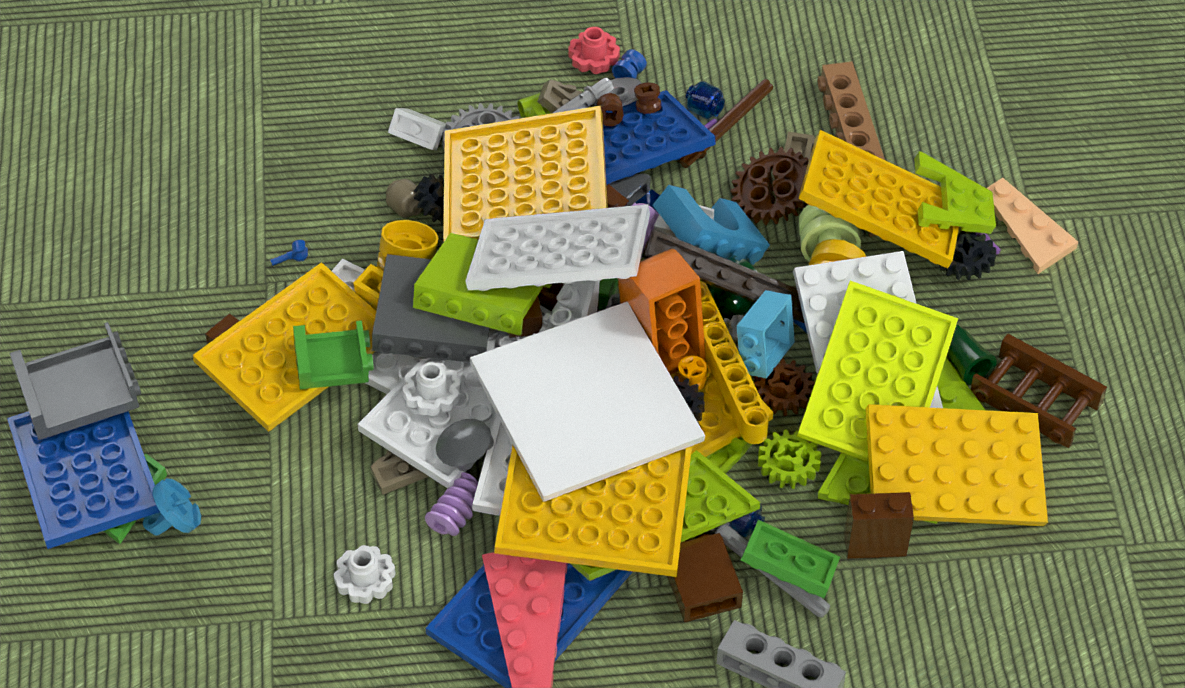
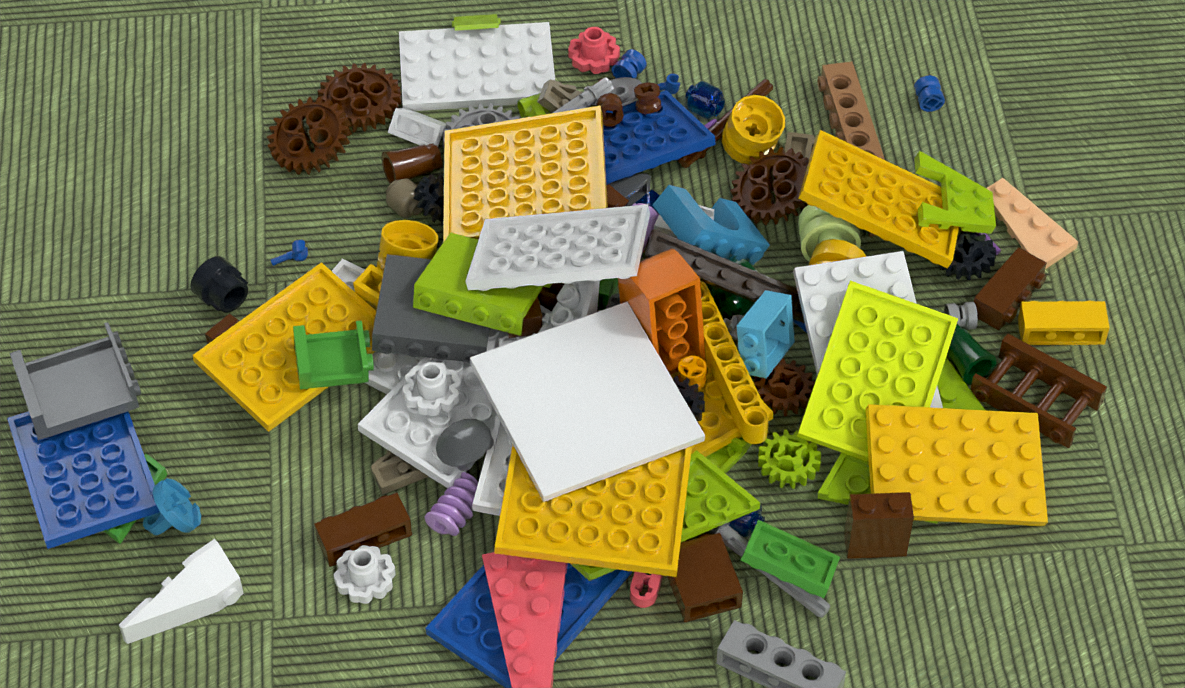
(197, 591): none -> white wedge
(219, 284): none -> black piece
(327, 131): none -> reddish brown gear
(363, 94): none -> reddish brown gear
(369, 525): none -> reddish brown brick
(411, 162): none -> reddish brown plant
(474, 66): none -> white plate
(476, 22): none -> lime piece
(639, 580): none -> coral beam
(671, 84): none -> blue hand
(752, 128): none -> yellow wheel
(929, 93): none -> blue wheel
(965, 313): none -> light grey wheel
(1009, 287): none -> reddish brown brick
(1063, 323): none -> yellow brick

